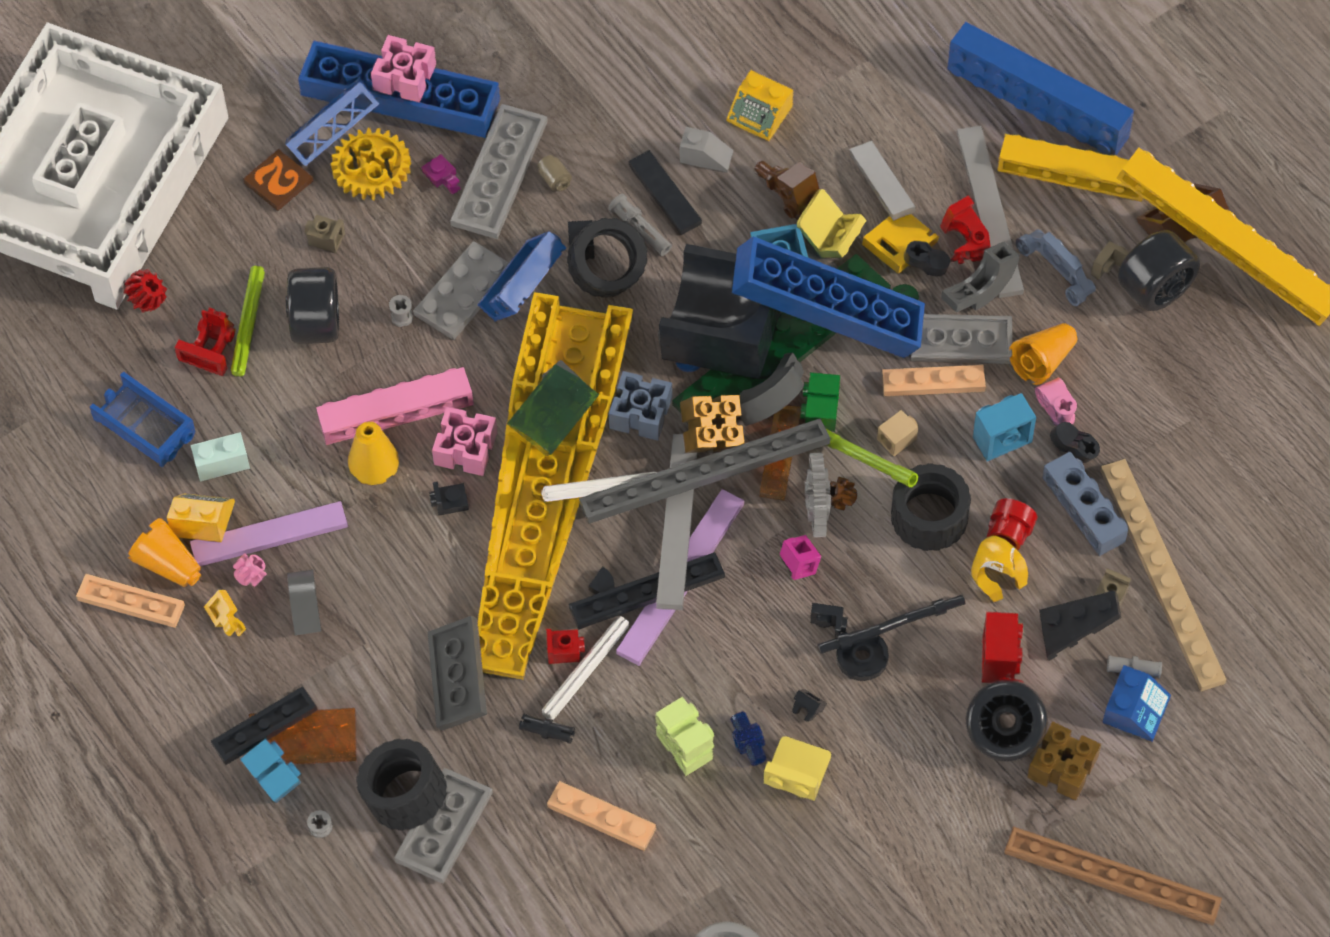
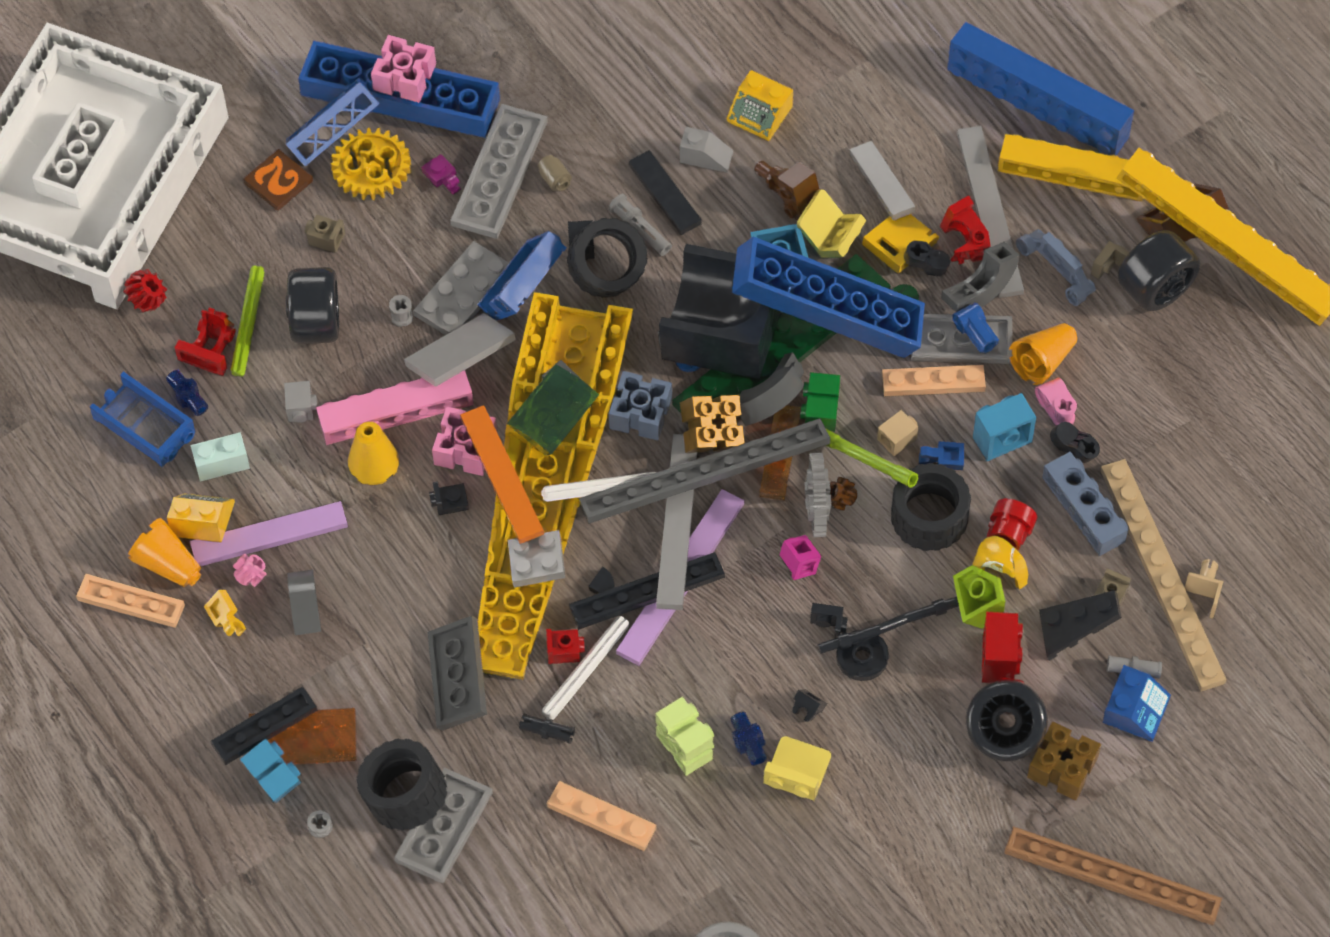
(187, 392): none -> clear blue axle
(299, 401): none -> light grey brick
(459, 349): none -> light grey tile
(502, 474): none -> orange tile
(536, 559): none -> light grey plate
(947, 453): none -> blue plate
(973, 323): none -> blue piece
(977, 594): none -> lime slope
(1205, 583): none -> tan bracket

